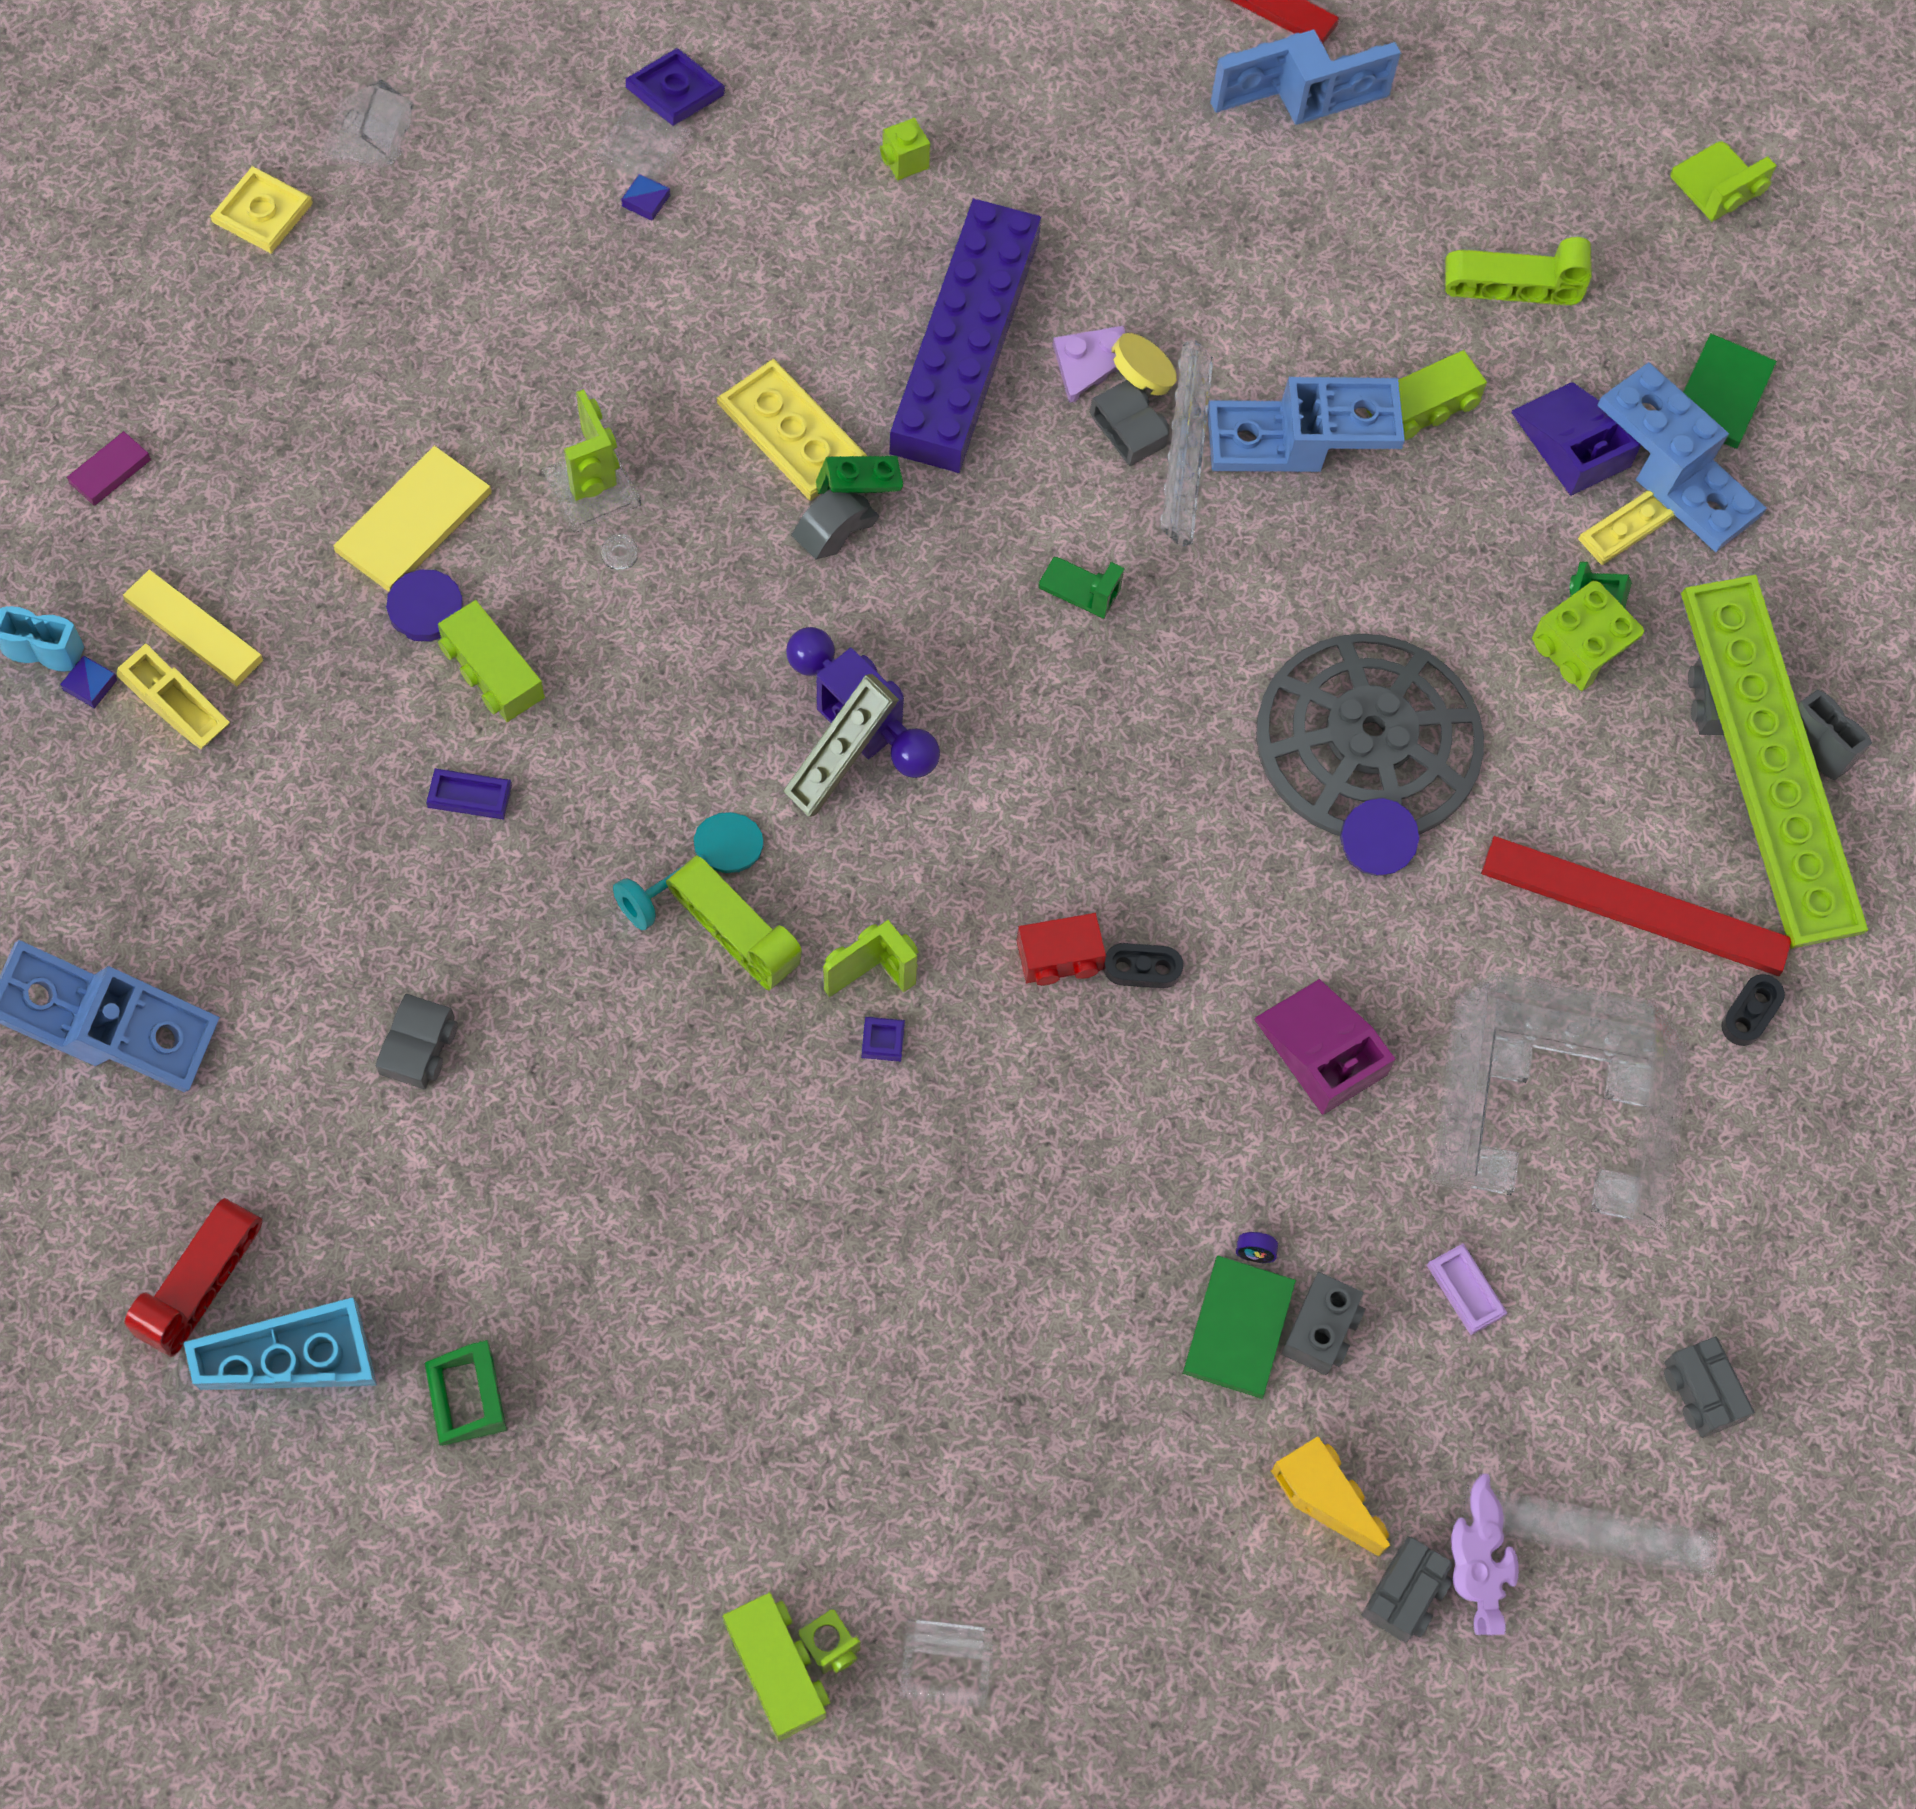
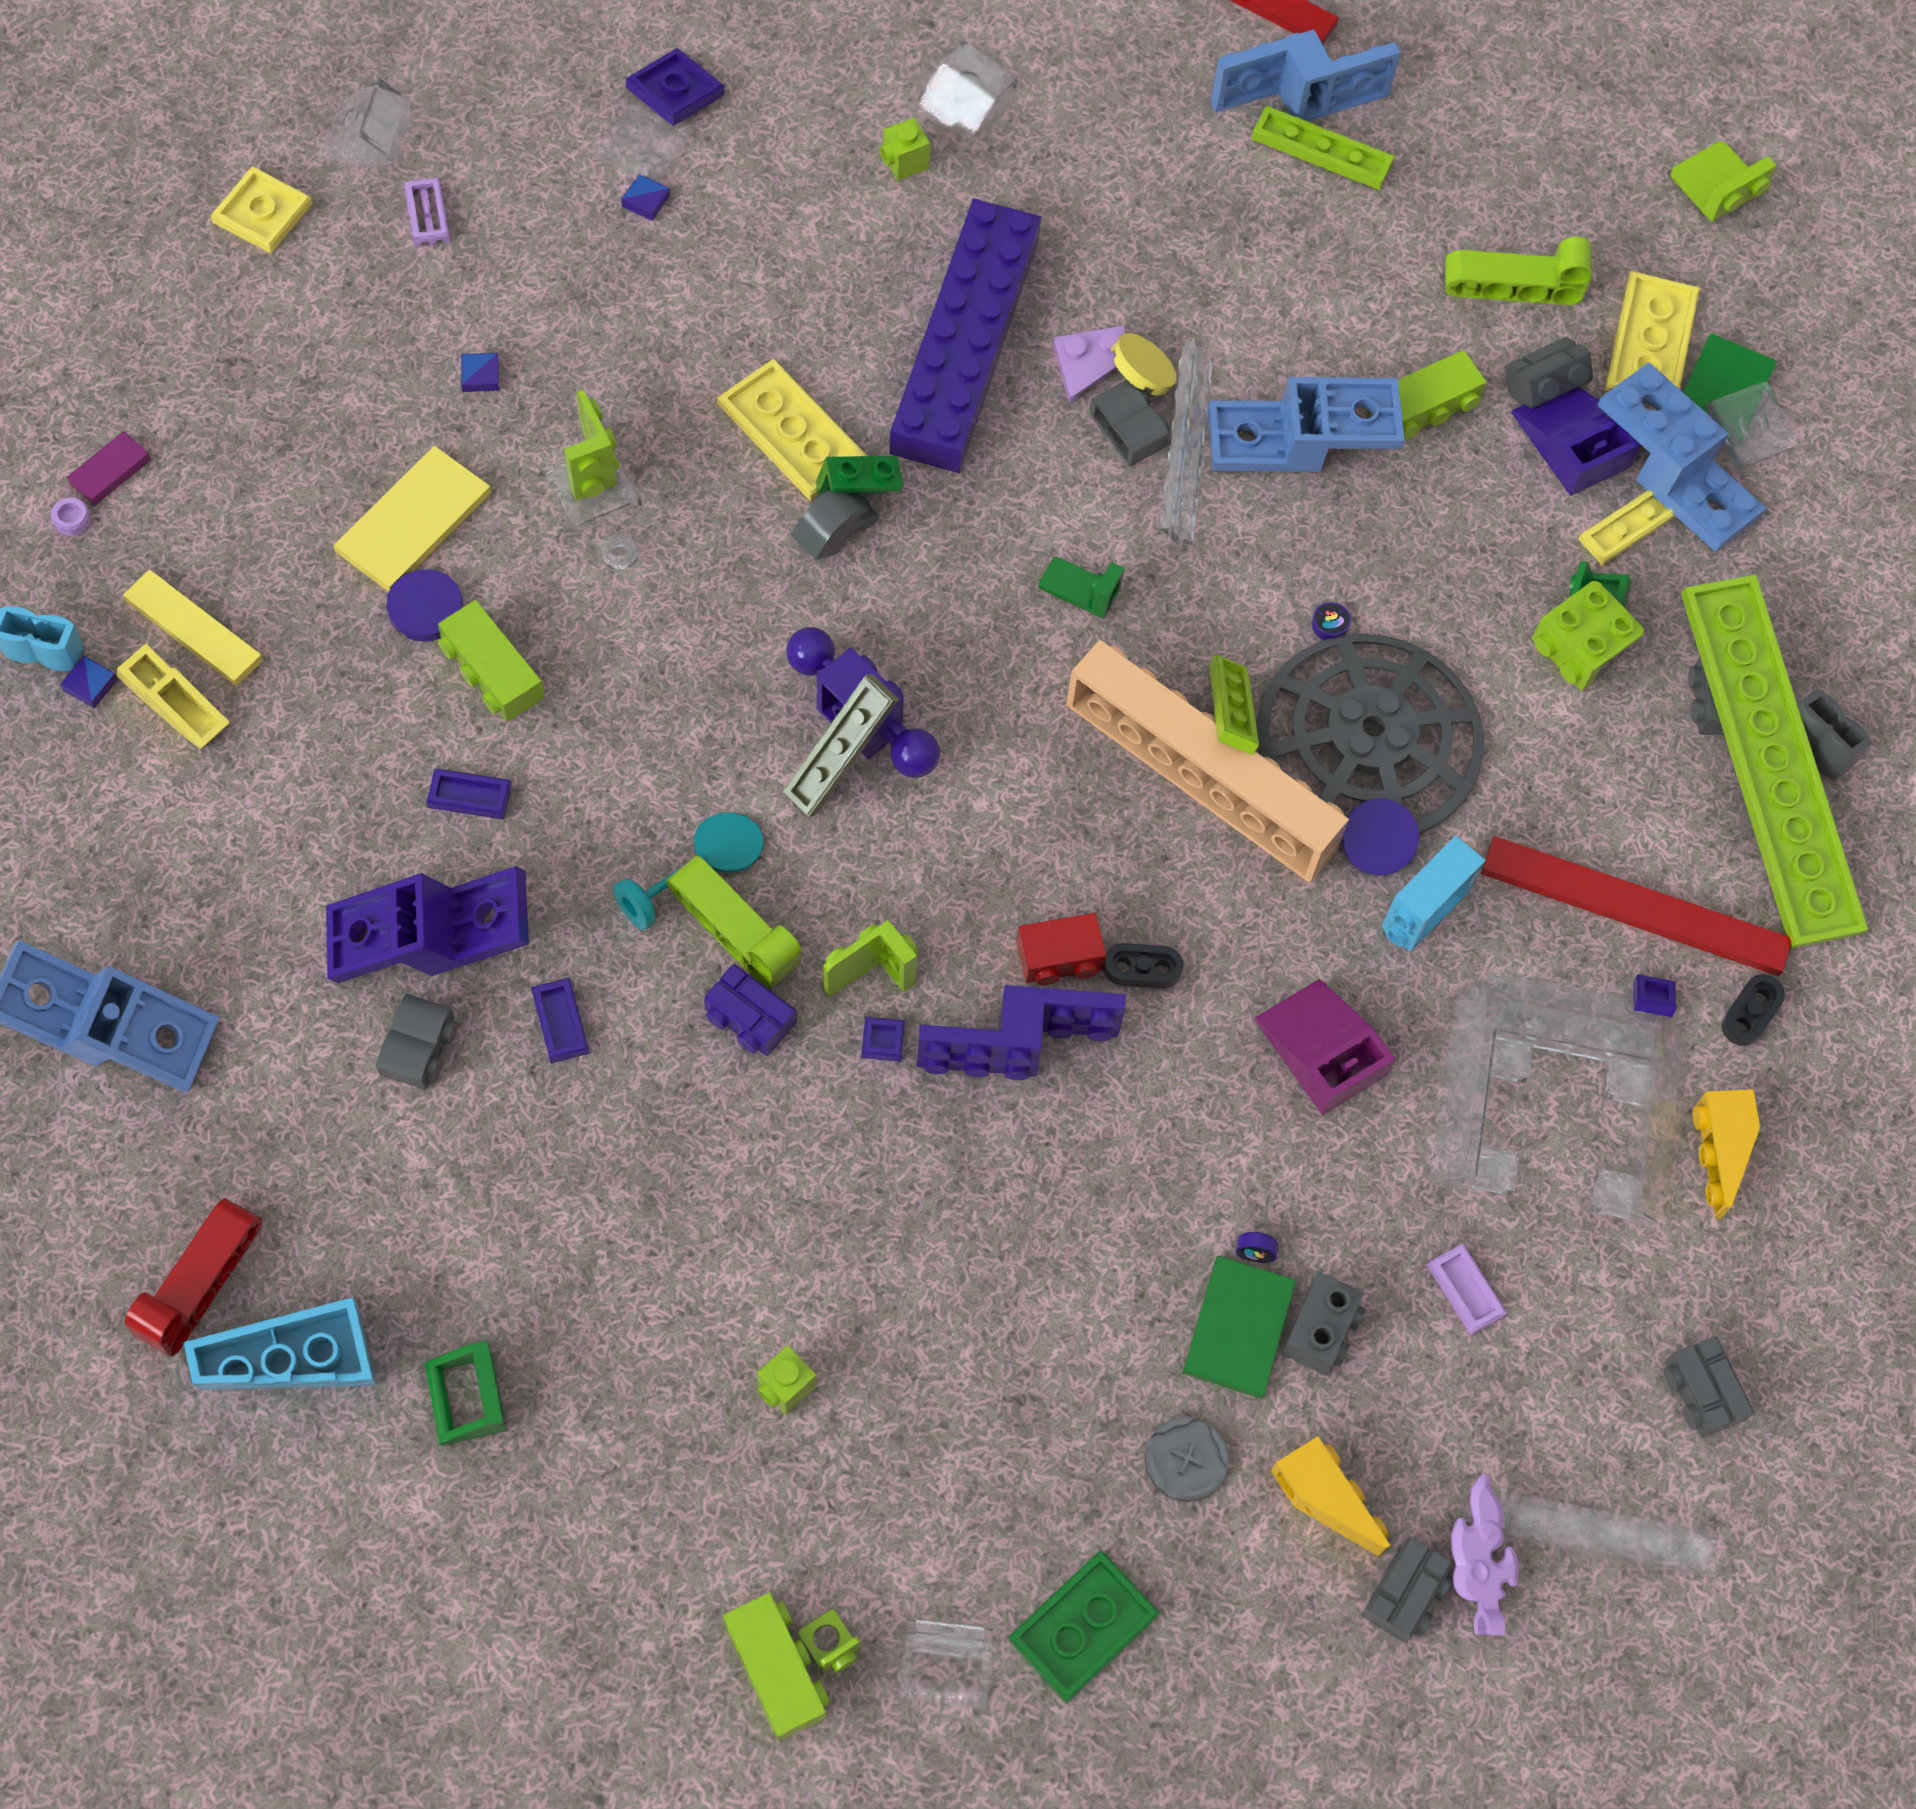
(70, 516): none -> lavender tile
(427, 924): none -> dark purple bracket
(431, 235): none -> lavender tile
(480, 372): none -> dark purple tile
(560, 1020): none -> dark purple tile
(749, 1010): none -> dark purple brick
(785, 1380): none -> lime brick
(968, 93): none -> clear slope
(1018, 1042): none -> dark purple bracket
(1083, 1626): none -> green tile
(1185, 749): none -> light nougat brick
(1186, 1459): none -> flat silver tile
(1233, 704): none -> lime tile
(1322, 147): none -> lime plate
(1330, 620): none -> tile
(1432, 894): none -> medium azure window
(1549, 372): none -> dark grey brick
(1653, 328): none -> light yellow tile
(1654, 995): none -> dark purple tile
(1728, 1135): none -> yellow slope
(1754, 425): none -> clear tile

